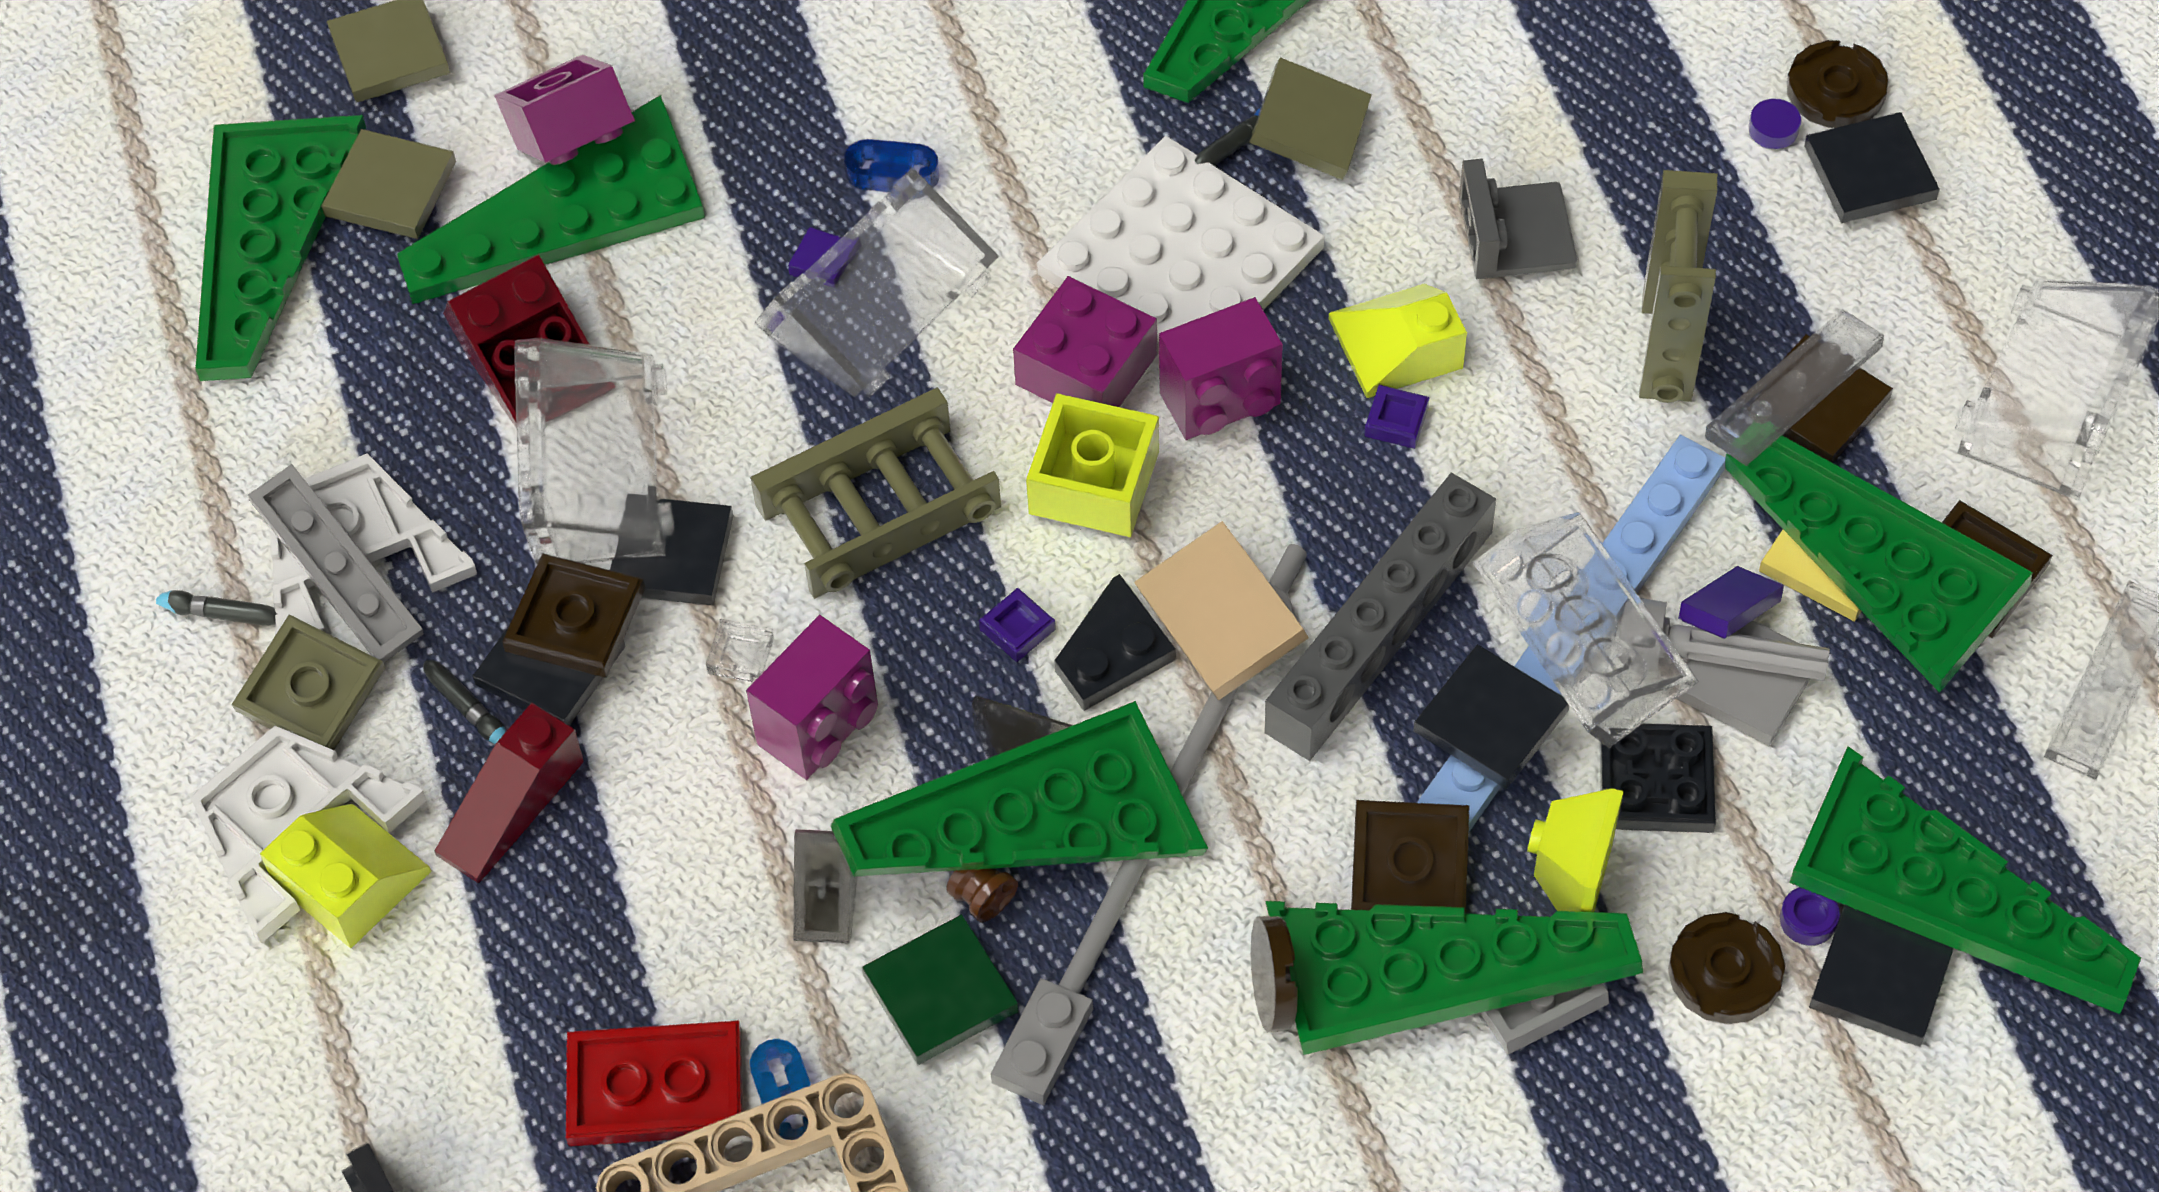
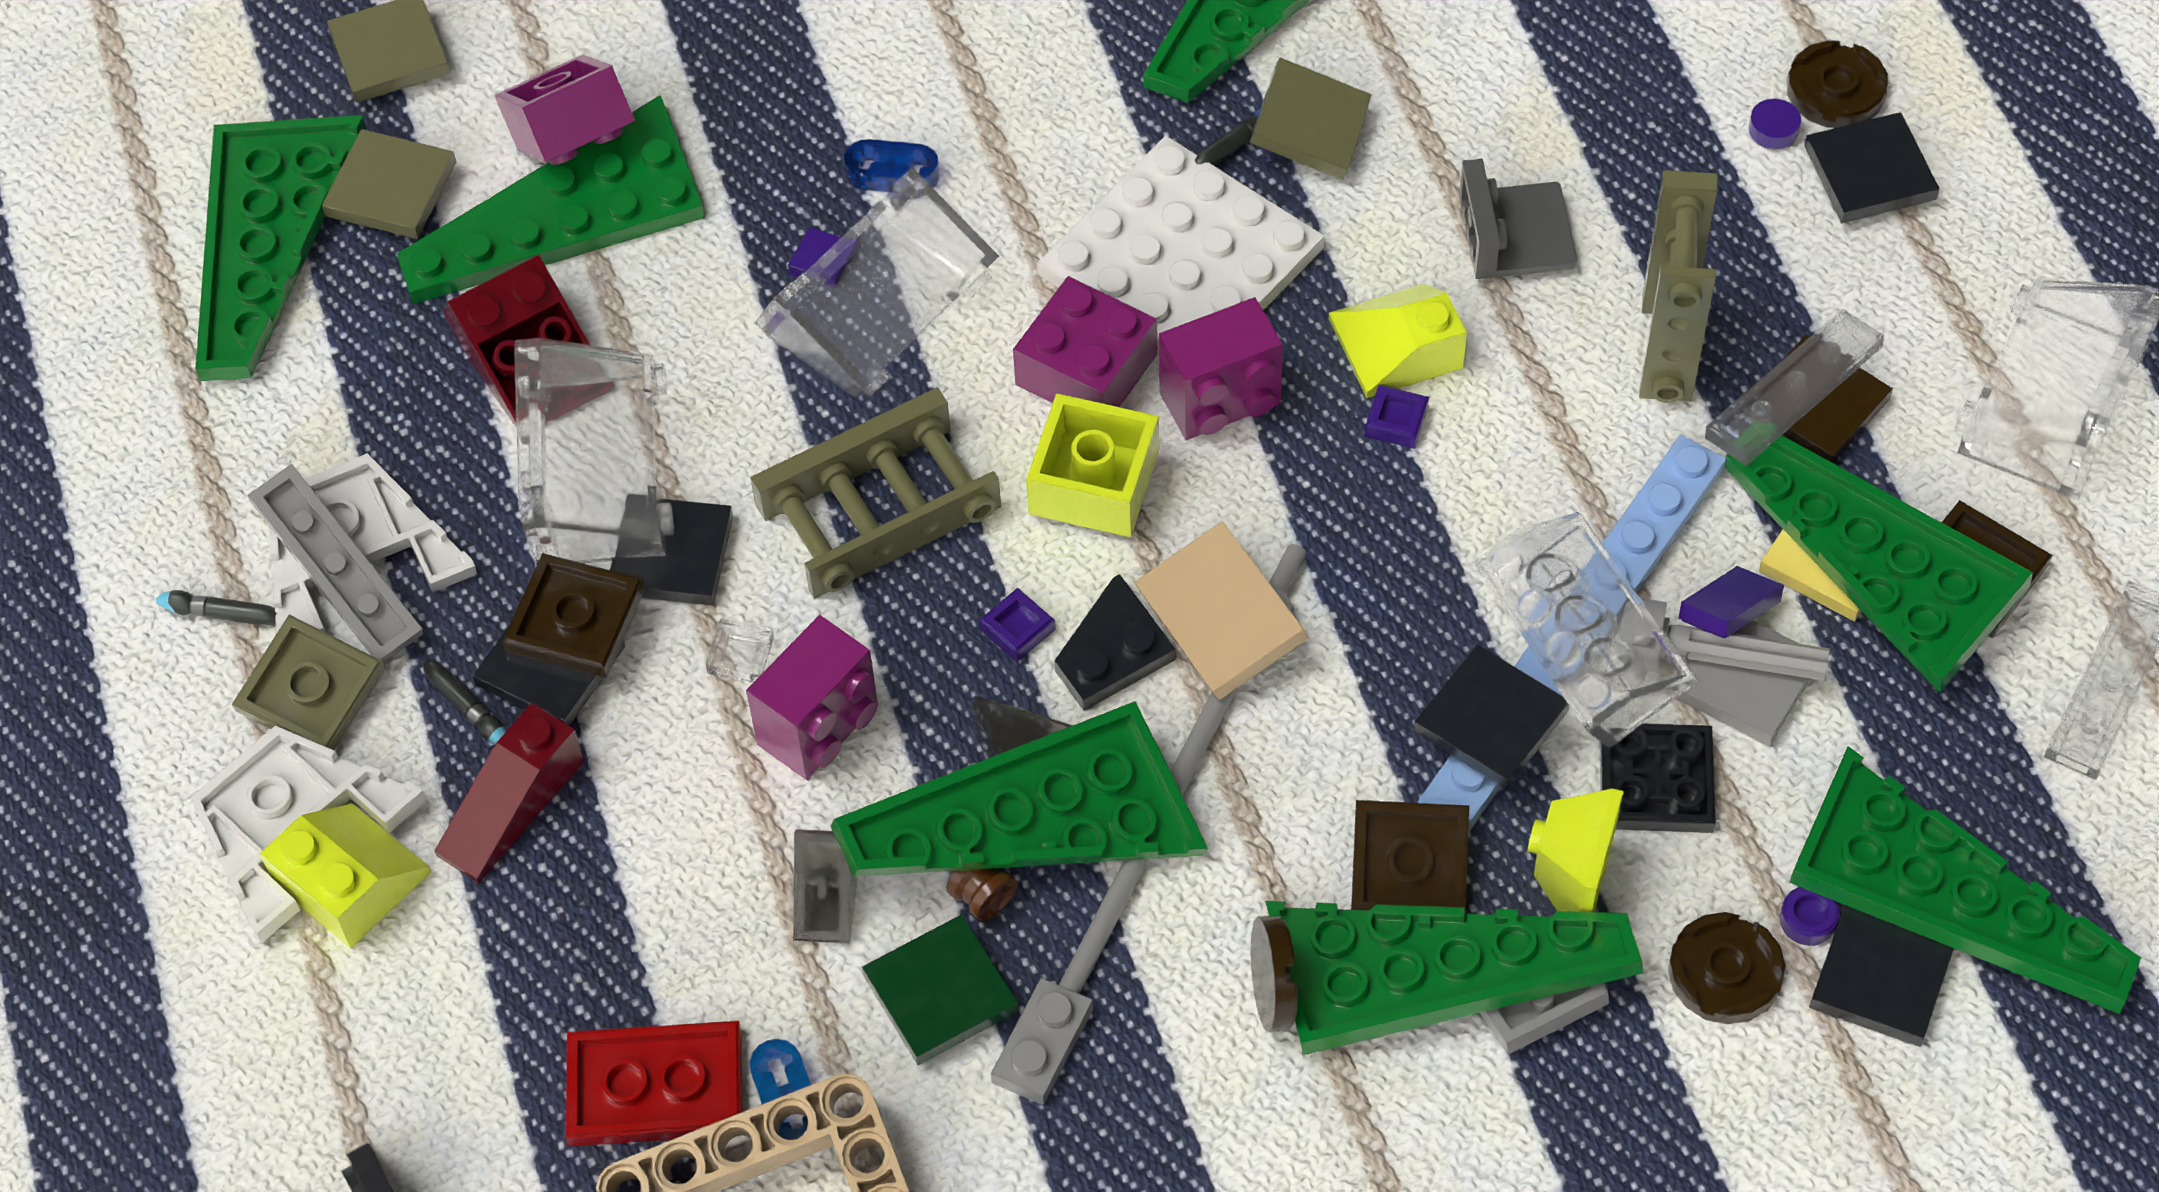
(1379, 616): dark grey brick -> none

